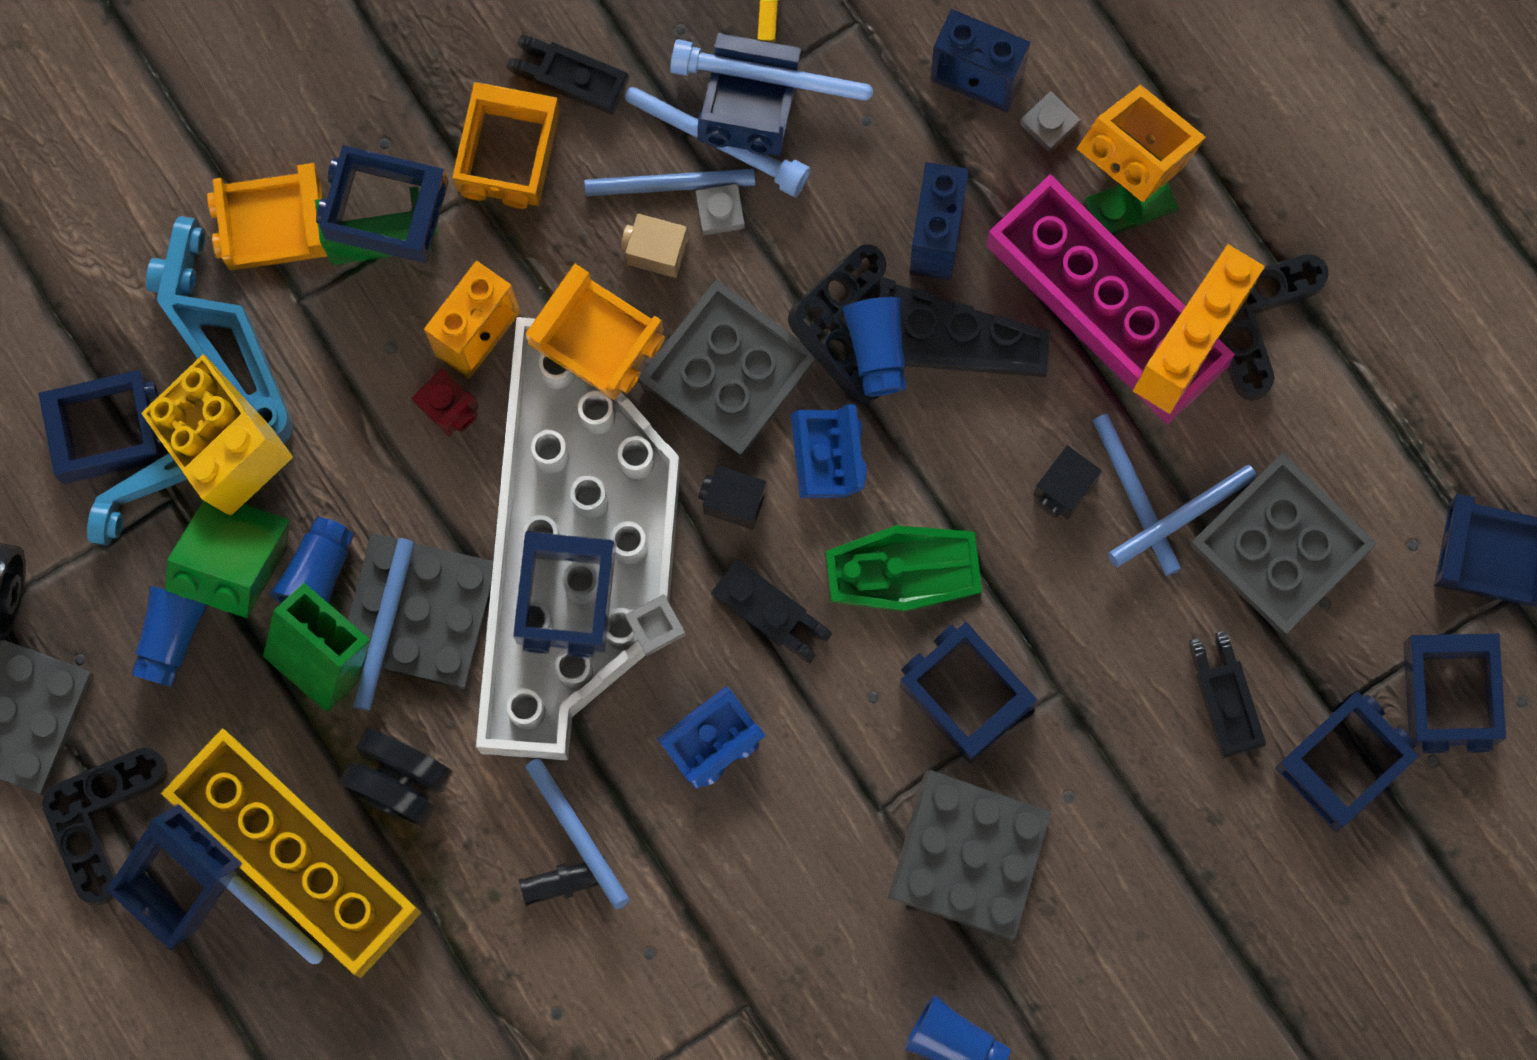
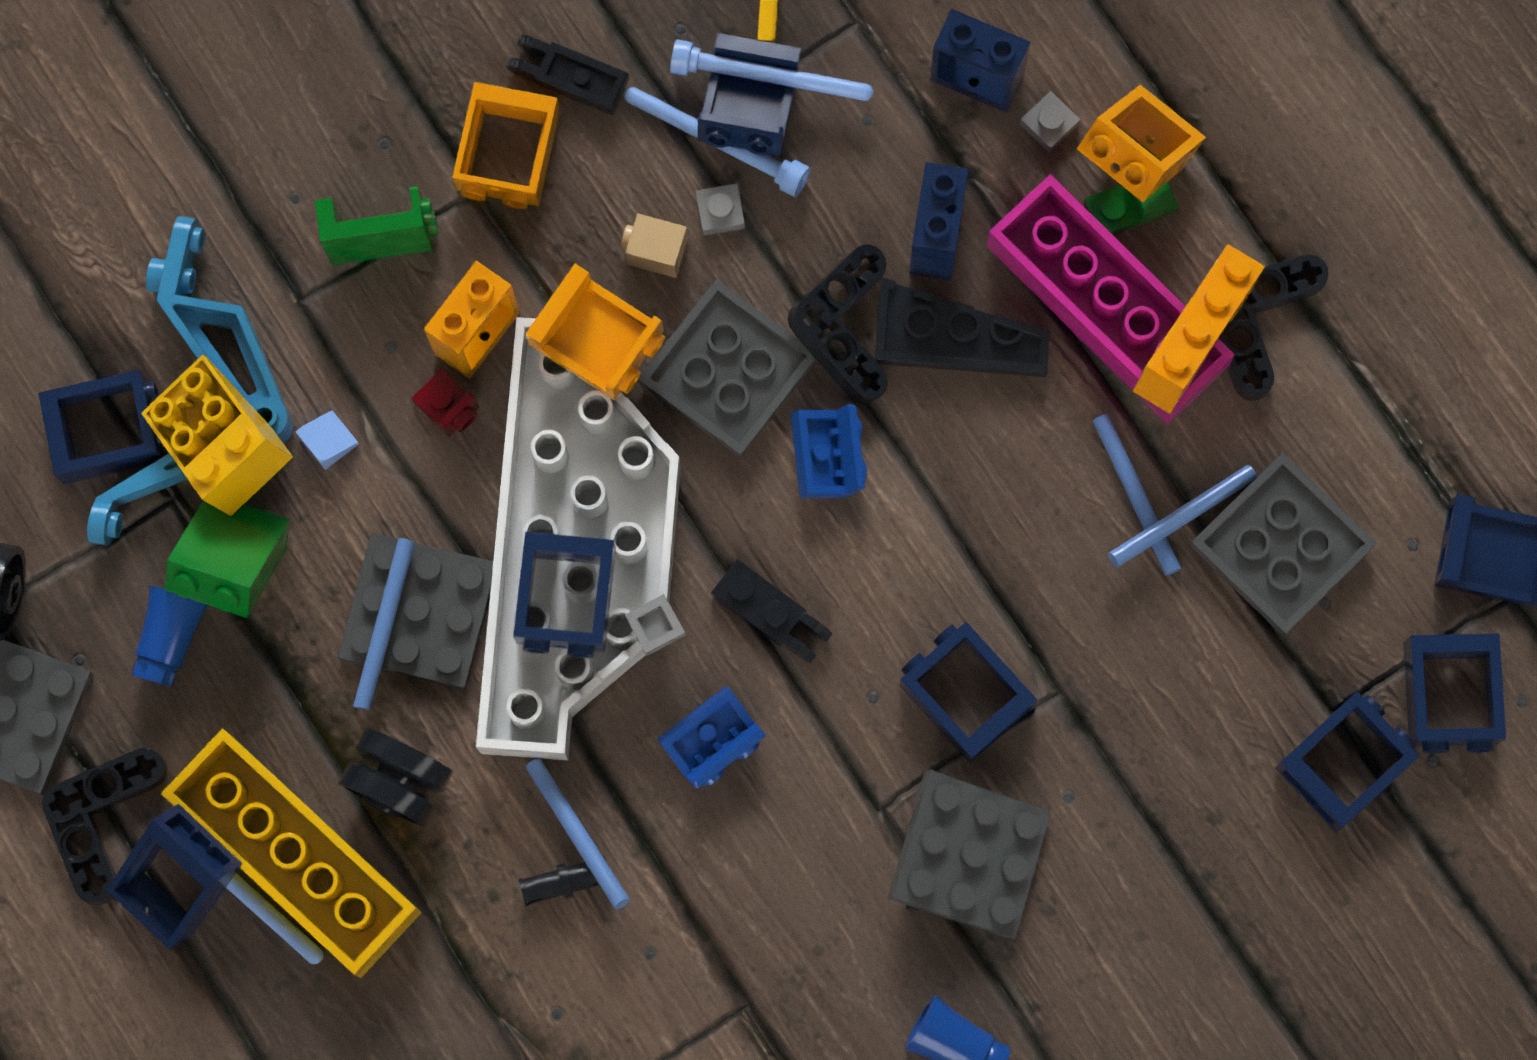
(267, 219): light orange panel -> none
(315, 647): green brick -> none
(316, 560): blue plant -> none
(327, 439): none -> light blue slope
(426, 213): dark blue window -> none
(668, 182): medium blue bar -> none
(733, 496): black brick -> none
(877, 344): blue plant -> none
(904, 568): green piece -> none
(1066, 484): black brick -> none
(1227, 699): black hinge -> none

